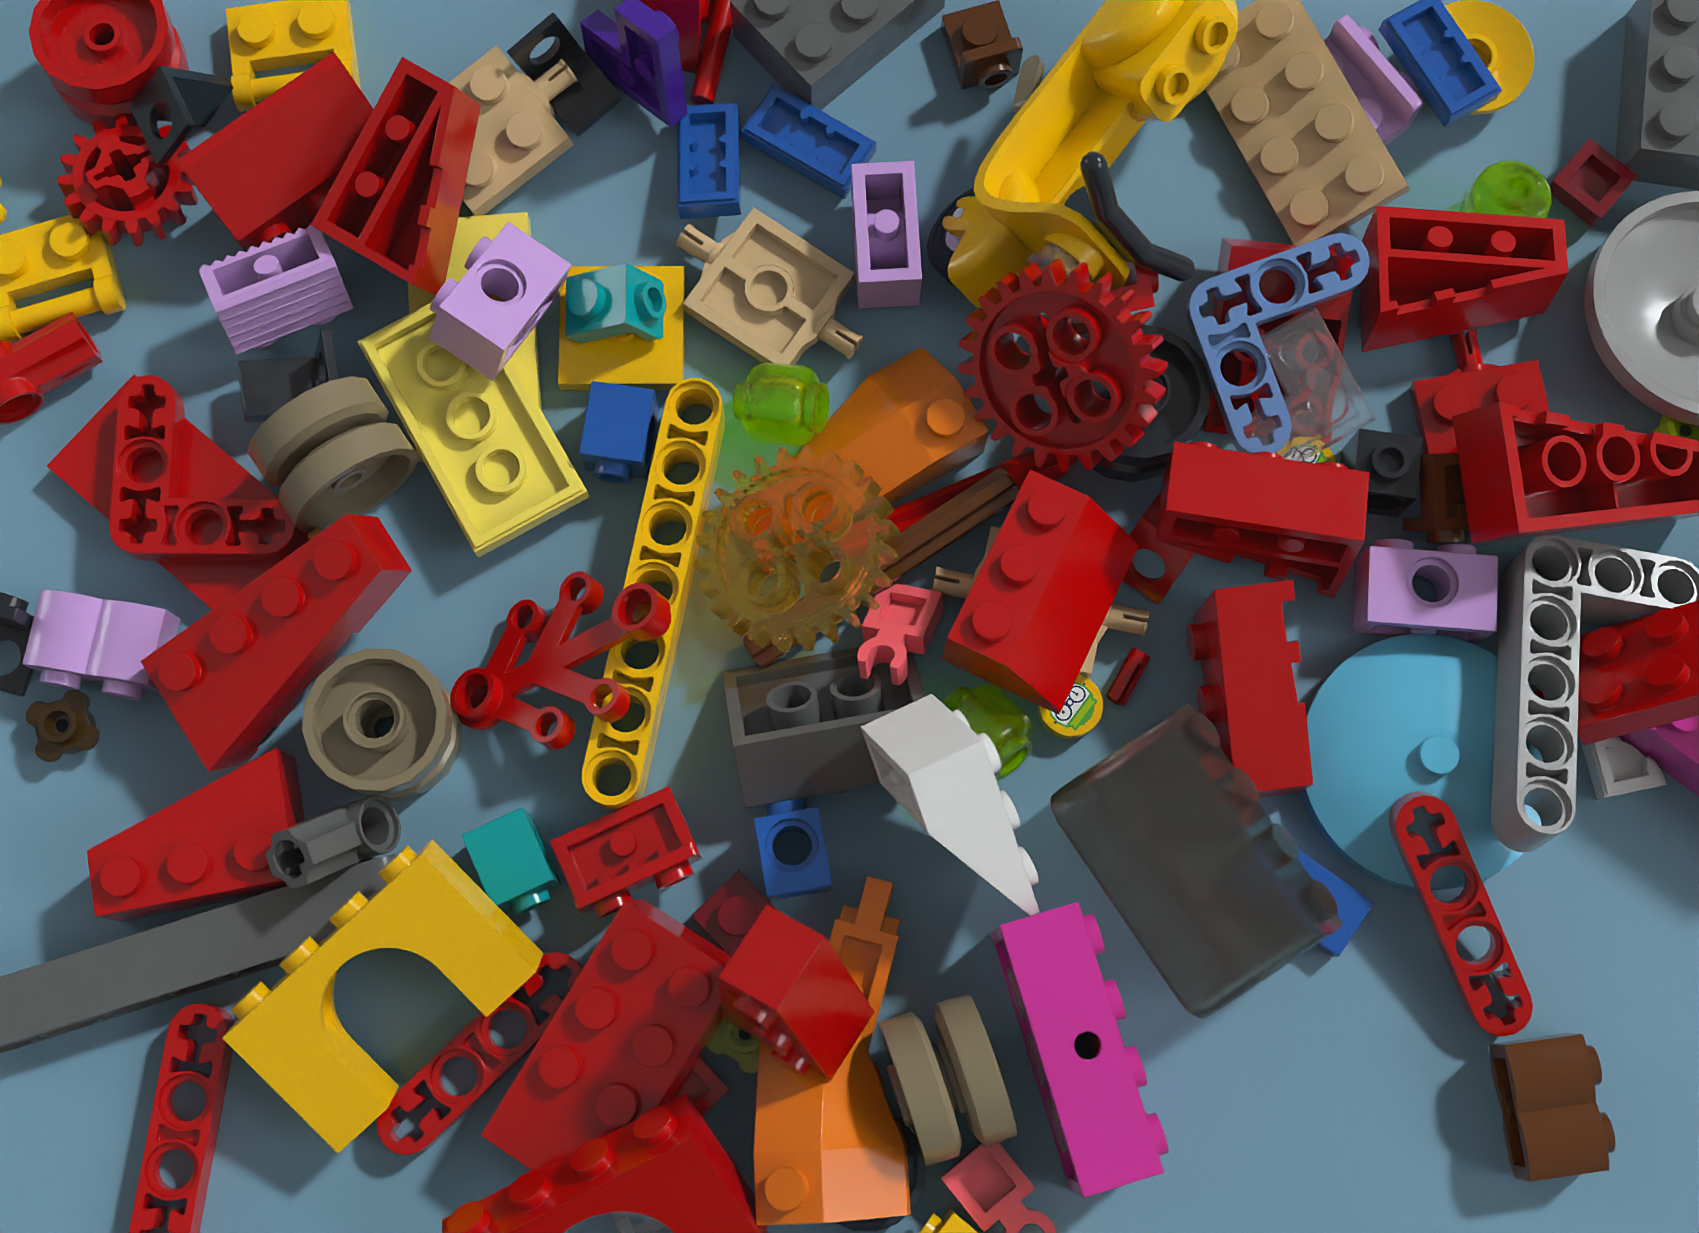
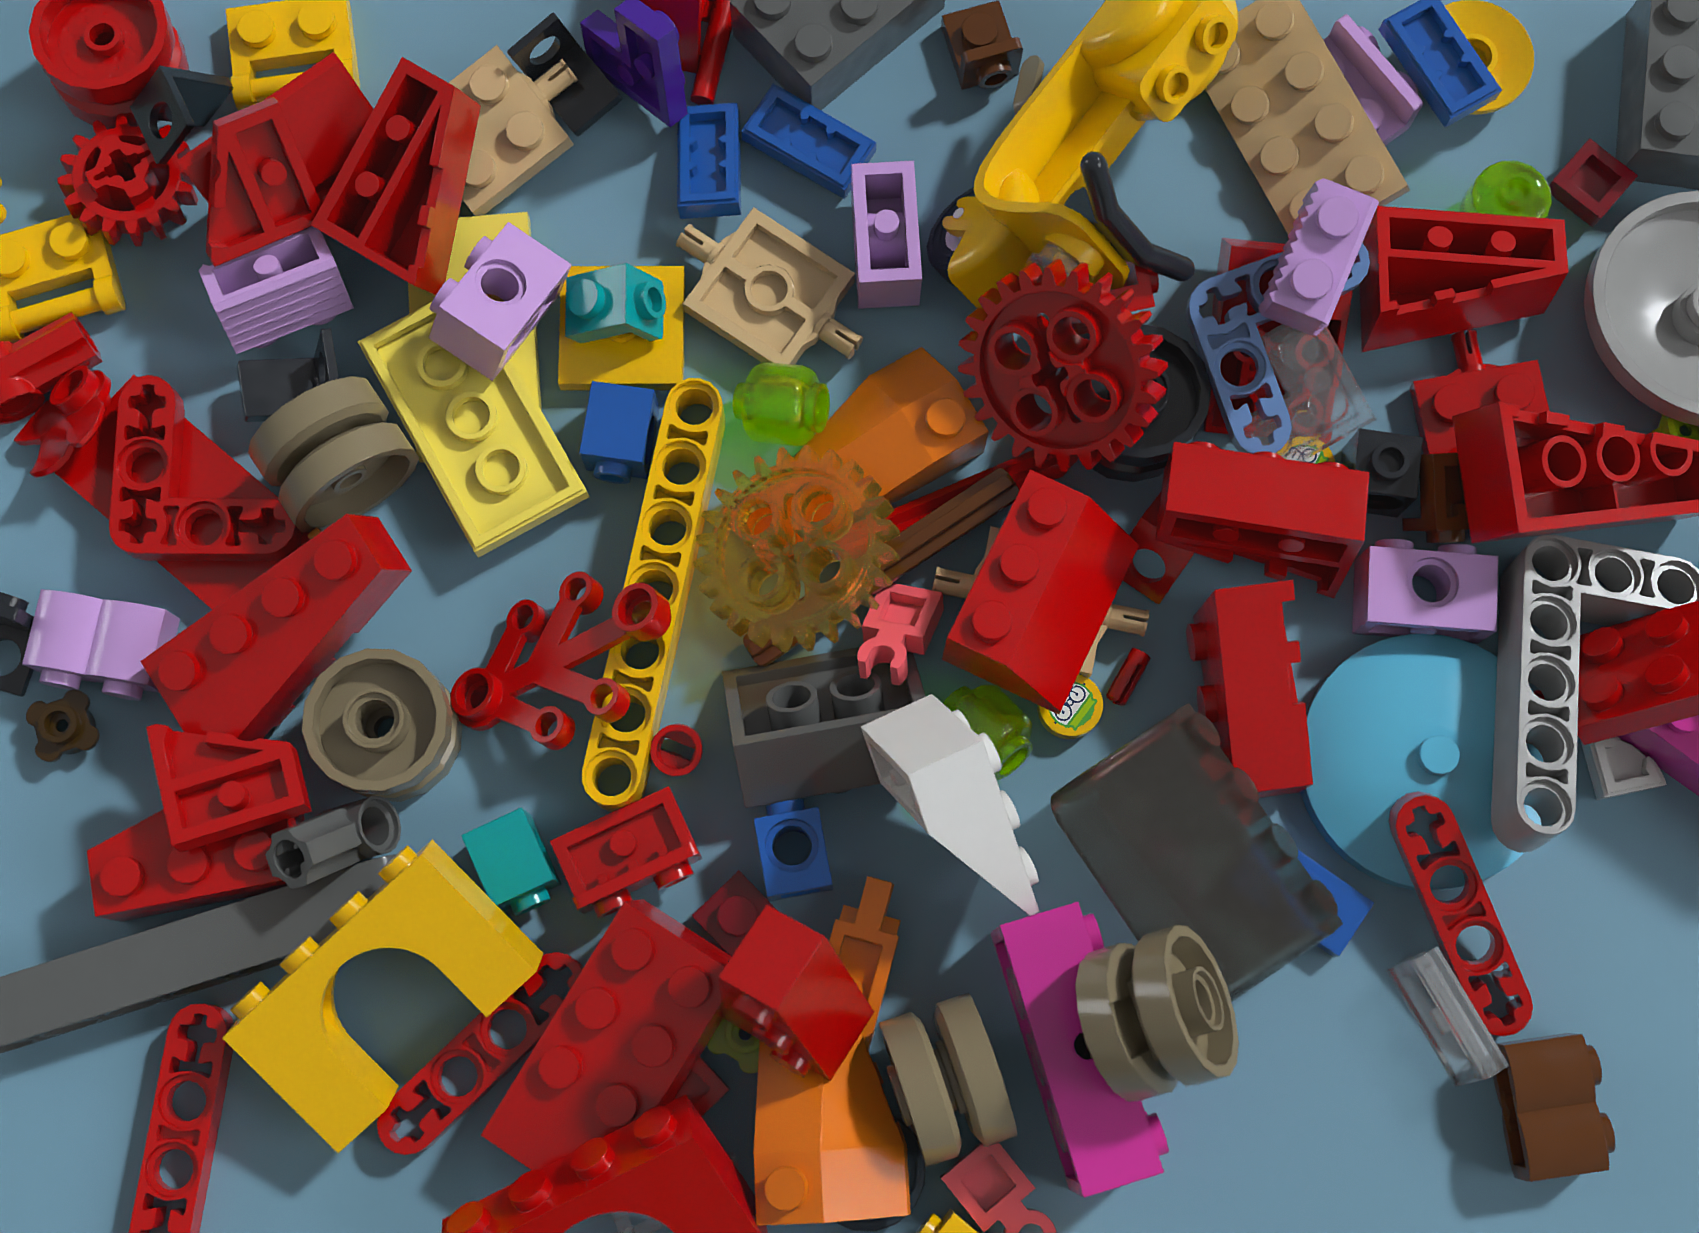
(67, 418): none -> red plate
(224, 784): none -> red wing
(256, 183): none -> red wing
(672, 762): none -> red hinge
(1157, 1014): none -> dark tan wheel
(1318, 257): none -> lavender brick
(1447, 1017): none -> clear tile

